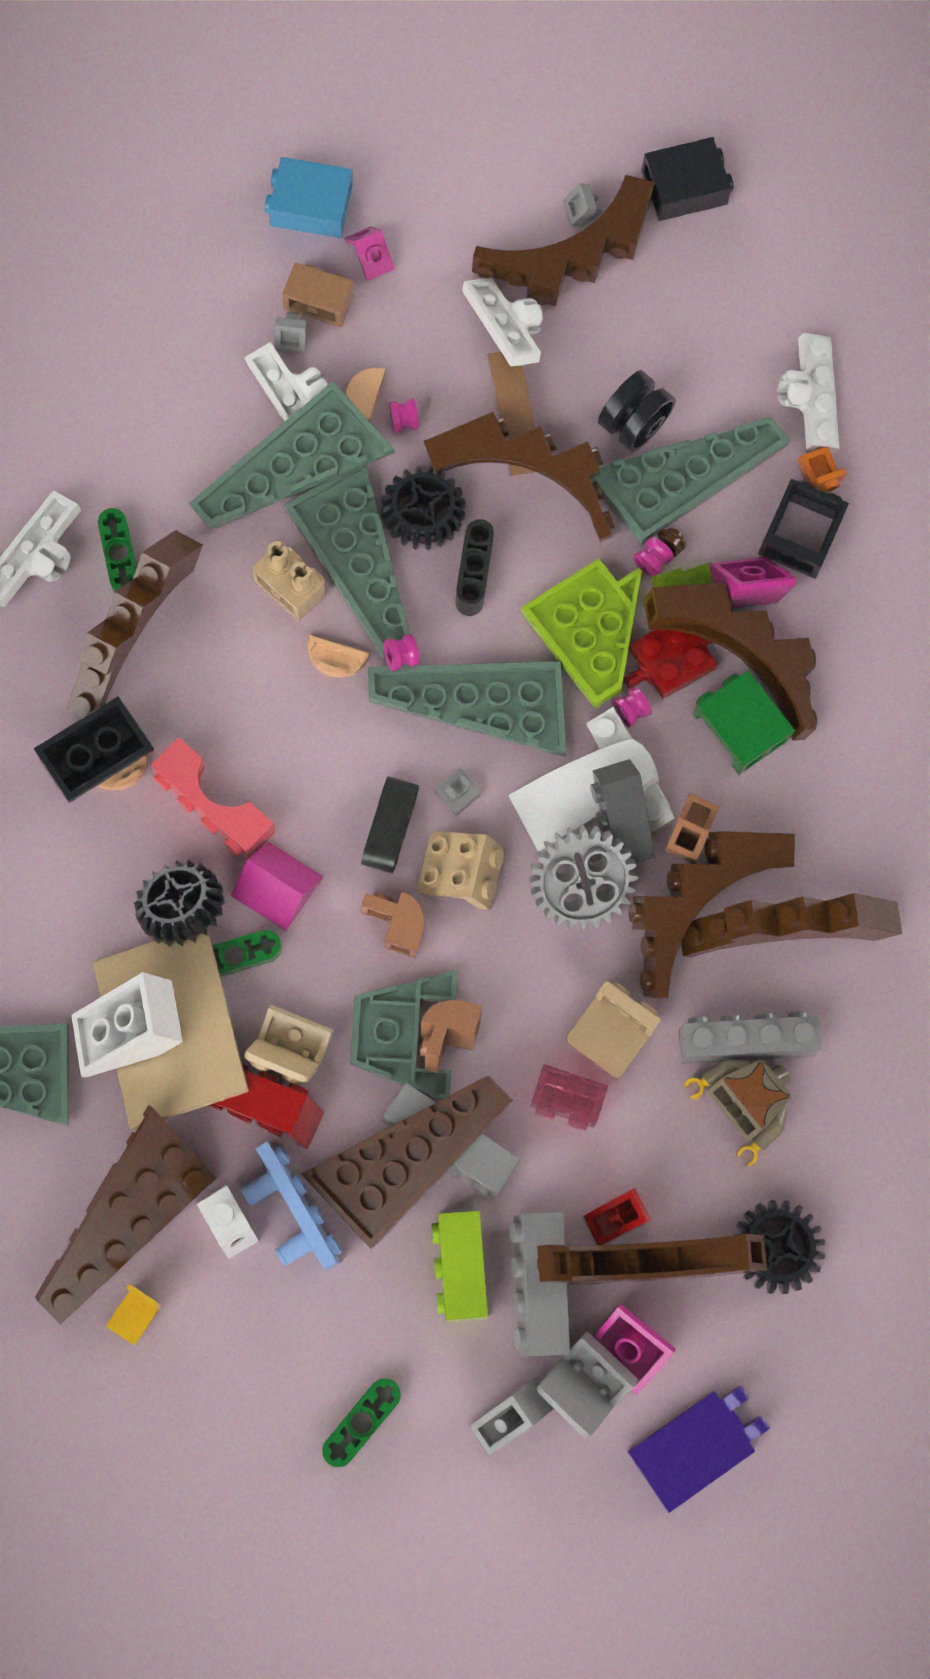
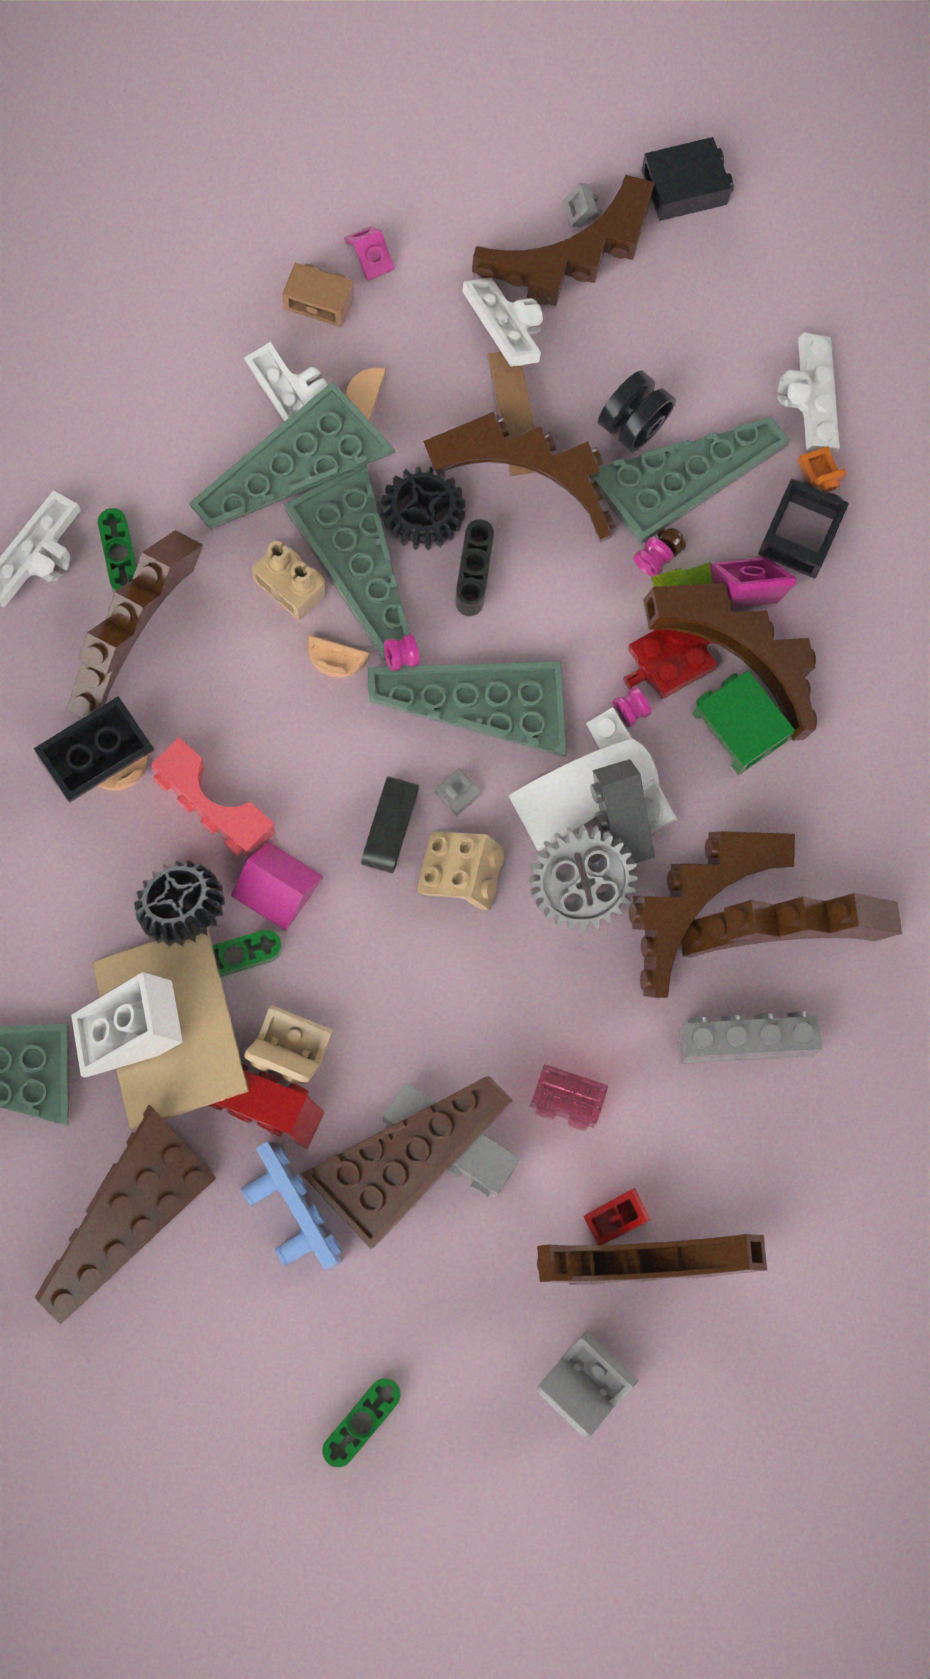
(133, 1315): yellow bracket -> none
(227, 1221): white torso -> none
(290, 333): light grey tile -> none
(309, 197): dark azure brick -> none
(388, 1032): sand green wing -> none
(404, 415): dark pink wheel -> none
(405, 921): nougat brick -> none
(450, 1024): nougat brick -> none
(460, 1266): lime brick -> none
(511, 1418): light grey slope -> none
(538, 1305): light grey brick -> none
(588, 627): lime wing -> none
(613, 1029): tan bracket -> none
(634, 1345): dark pink slope -> none
(691, 829): nougat brick -> none
(696, 1447): dark purple tile -> none
(750, 1098): dark tan torso -> none
(793, 1254): black gear -> none

